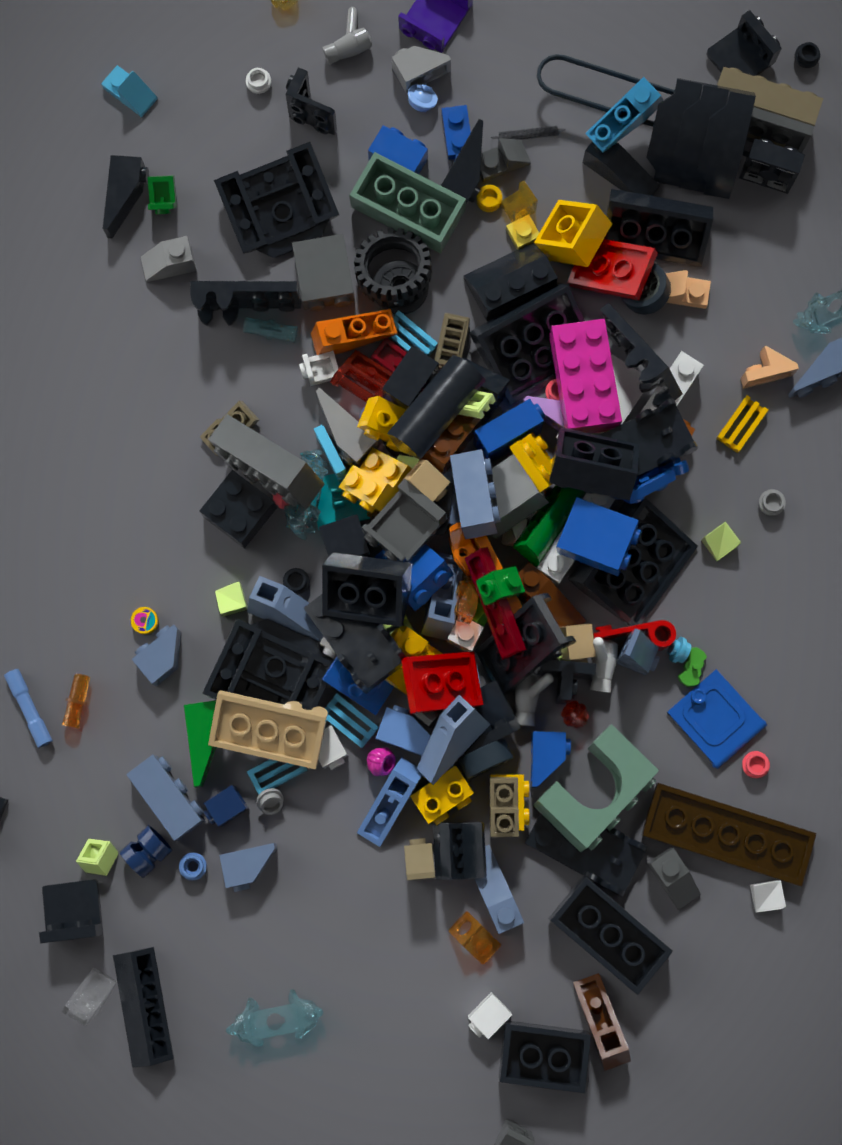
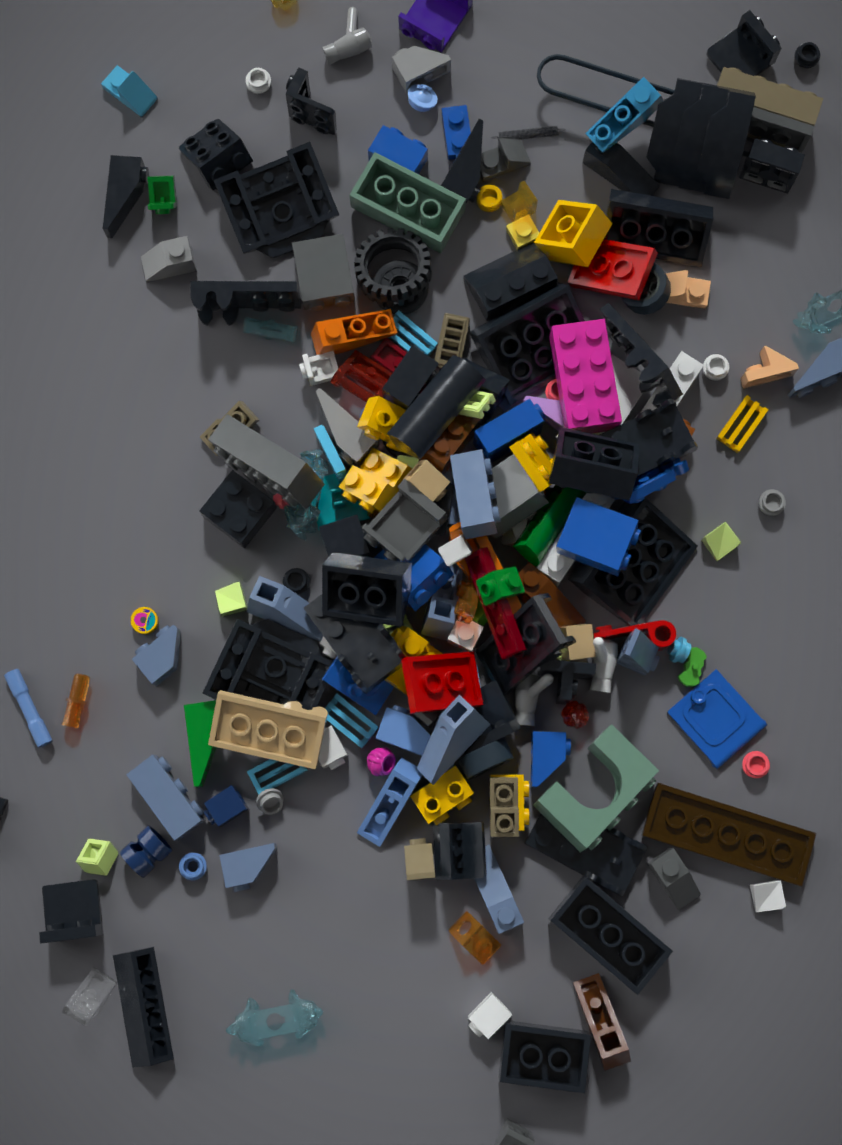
(216, 152): none -> black bracket
(455, 550): none -> white slope
(715, 367): none -> white plate

